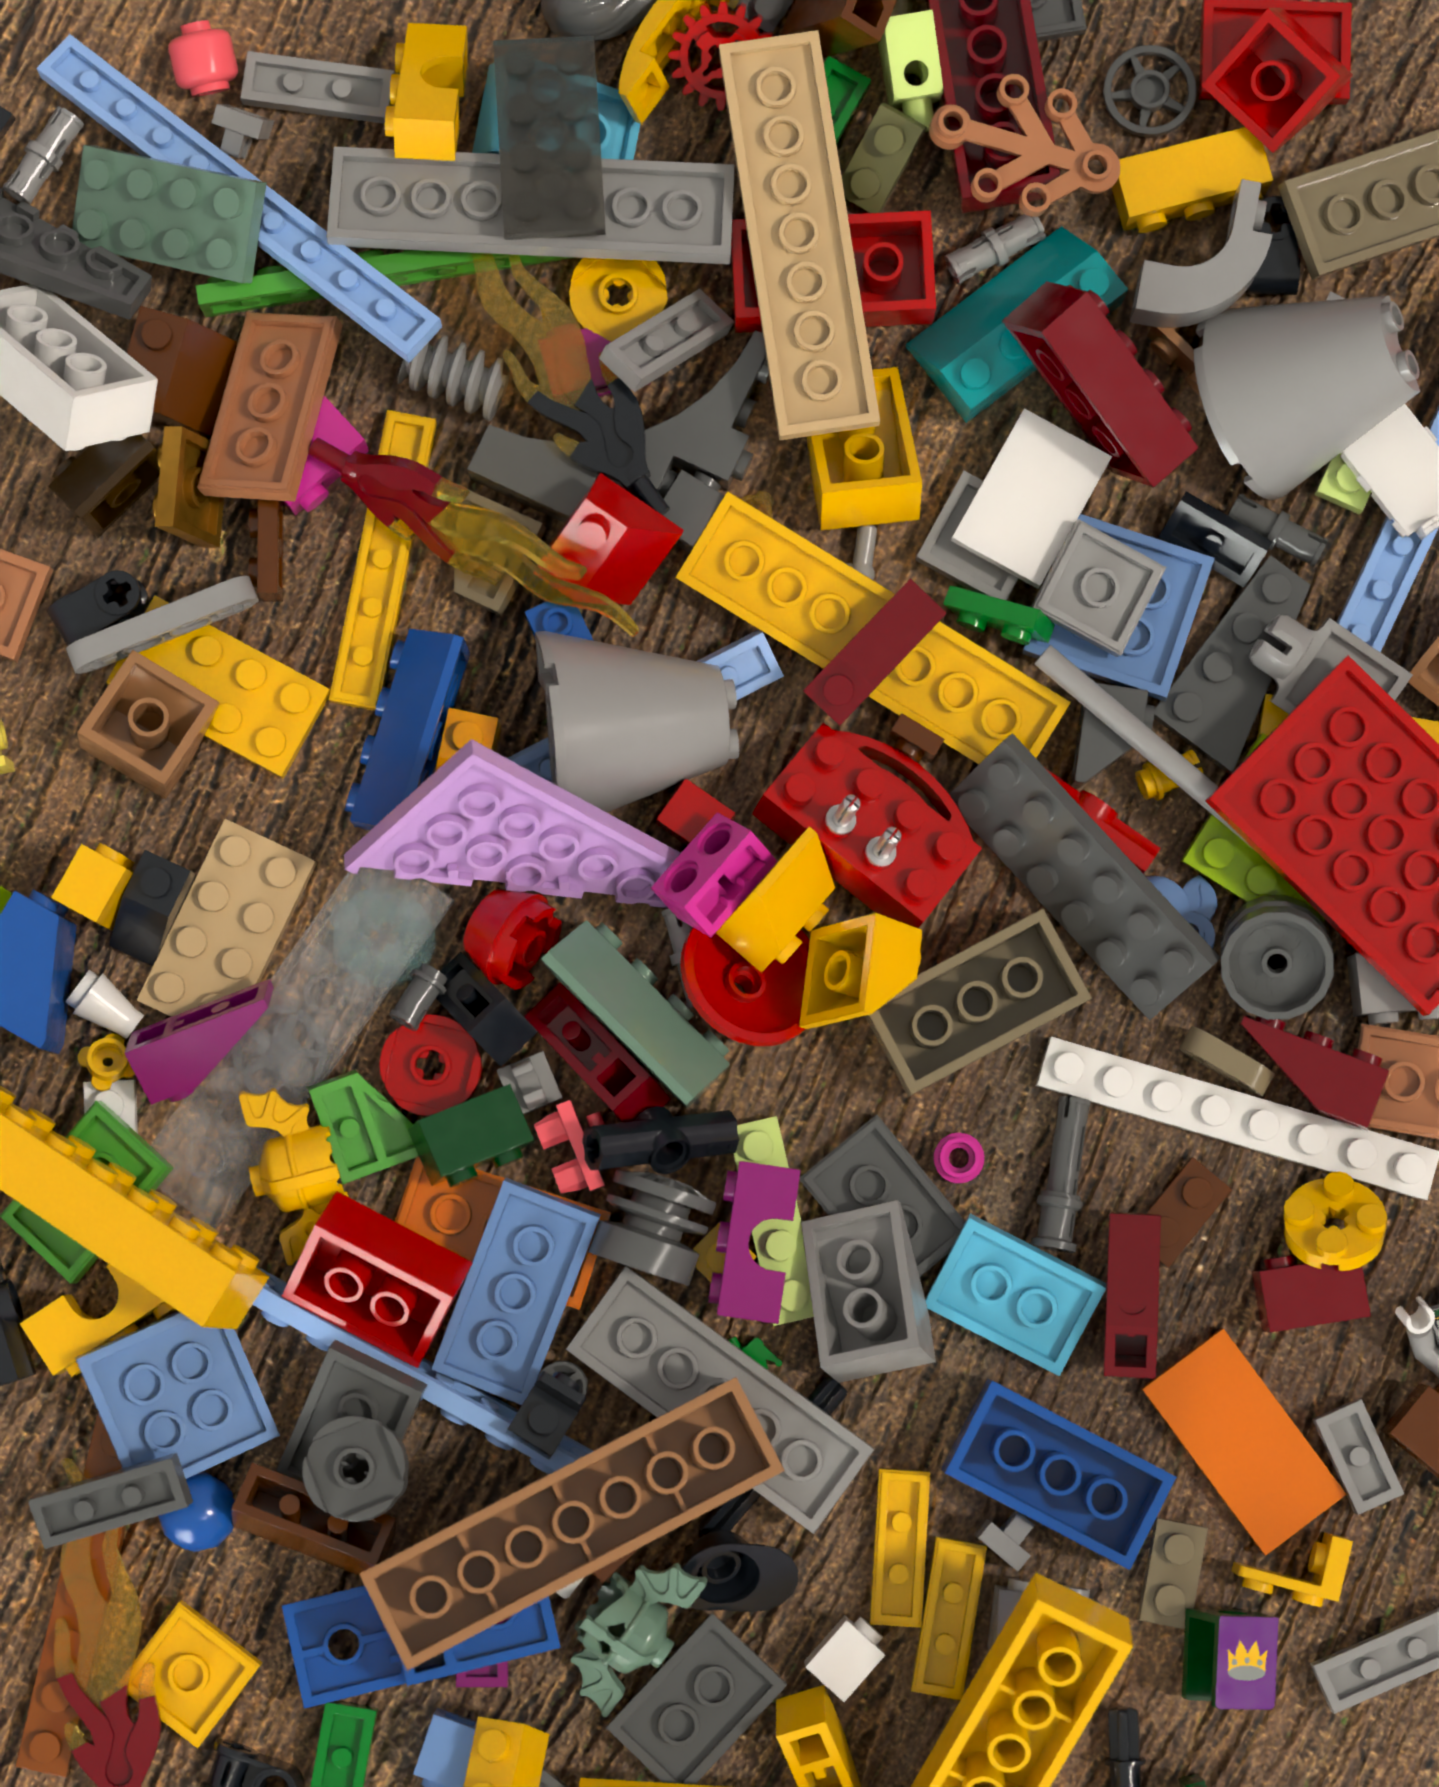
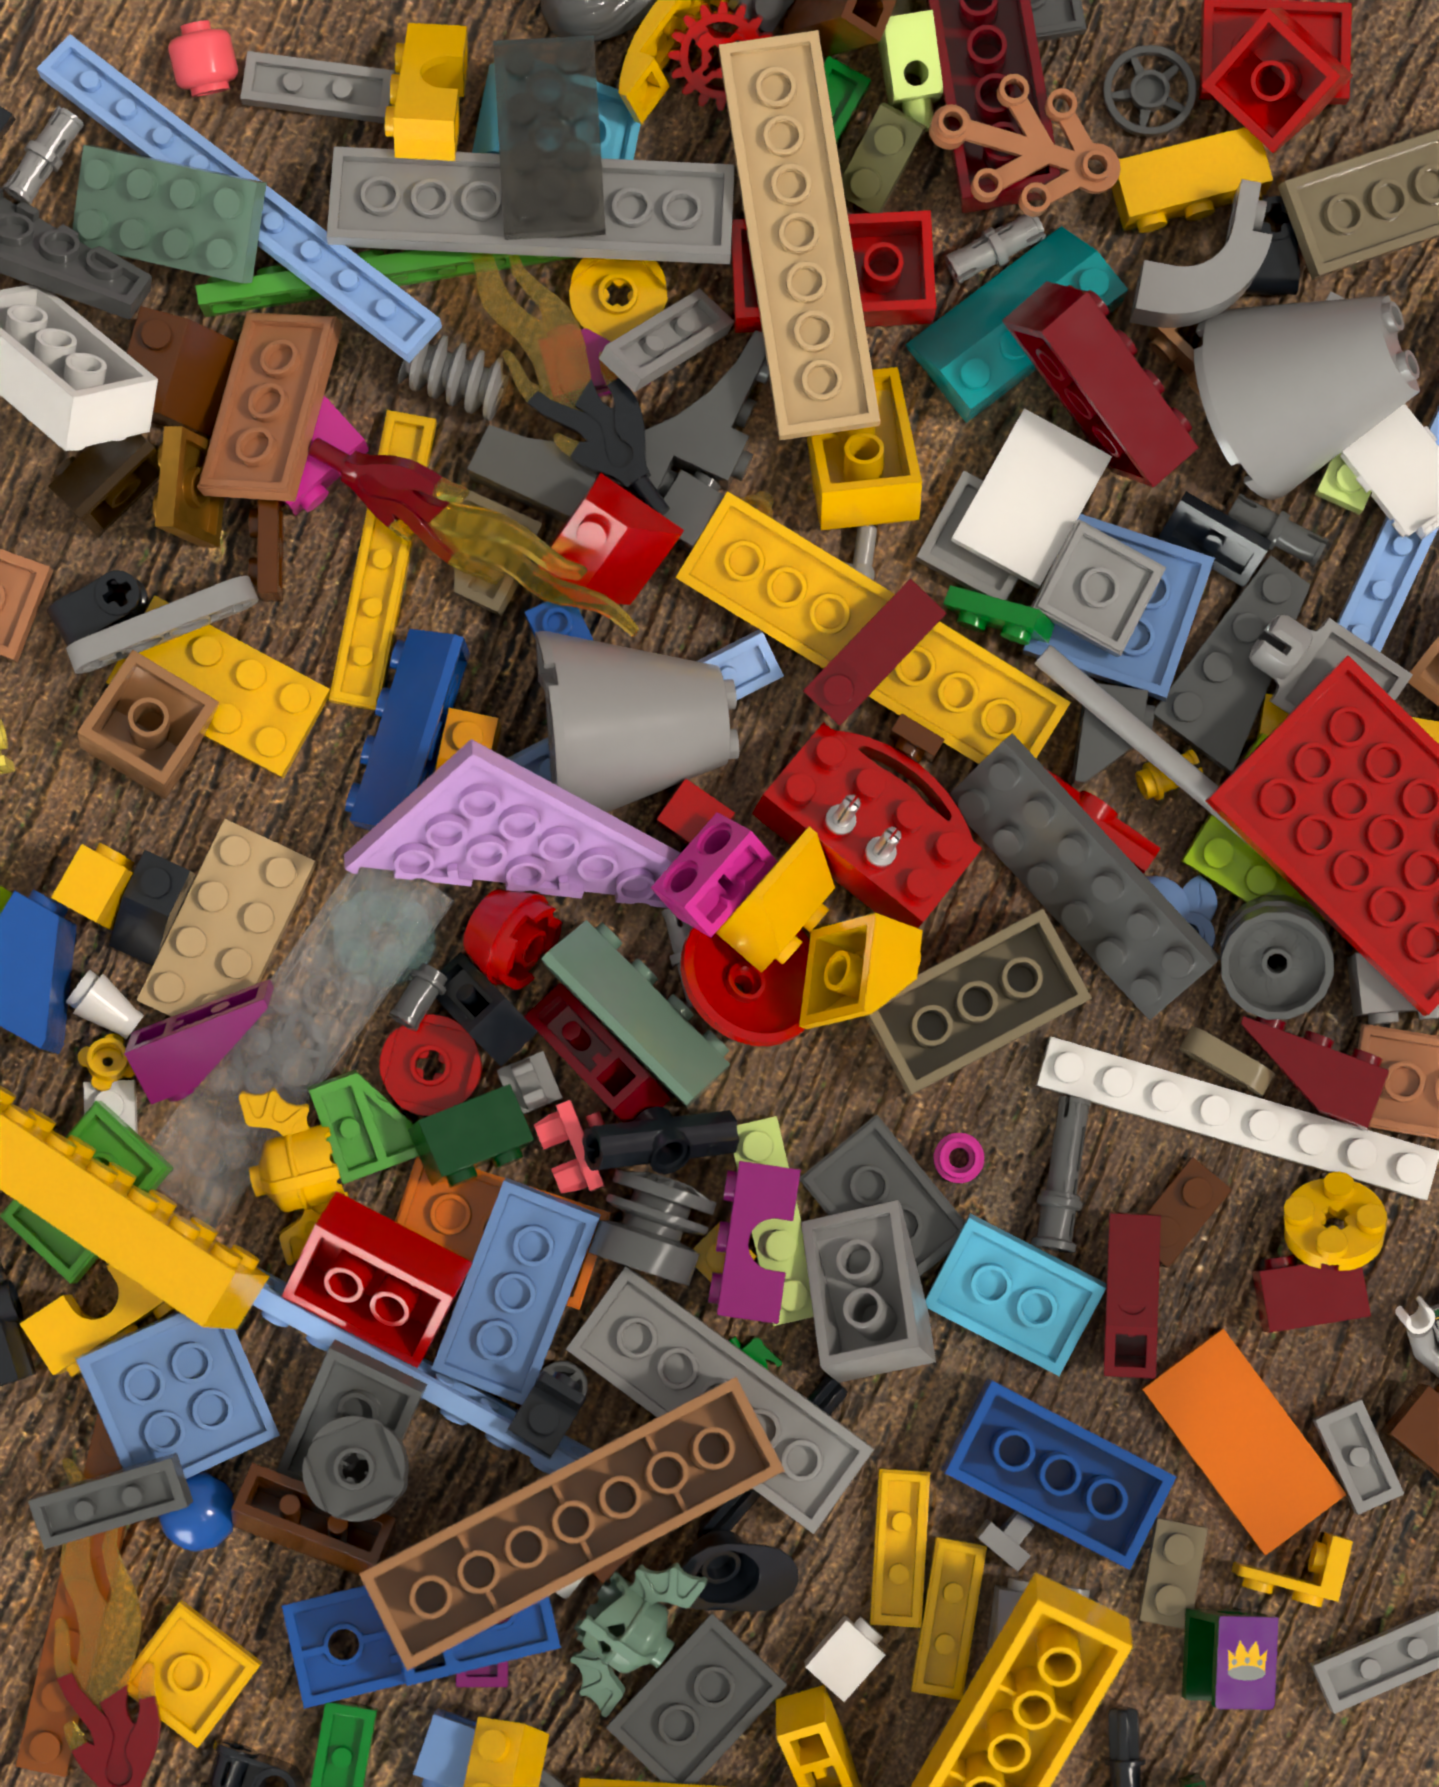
(240, 129): light grey tile -> none

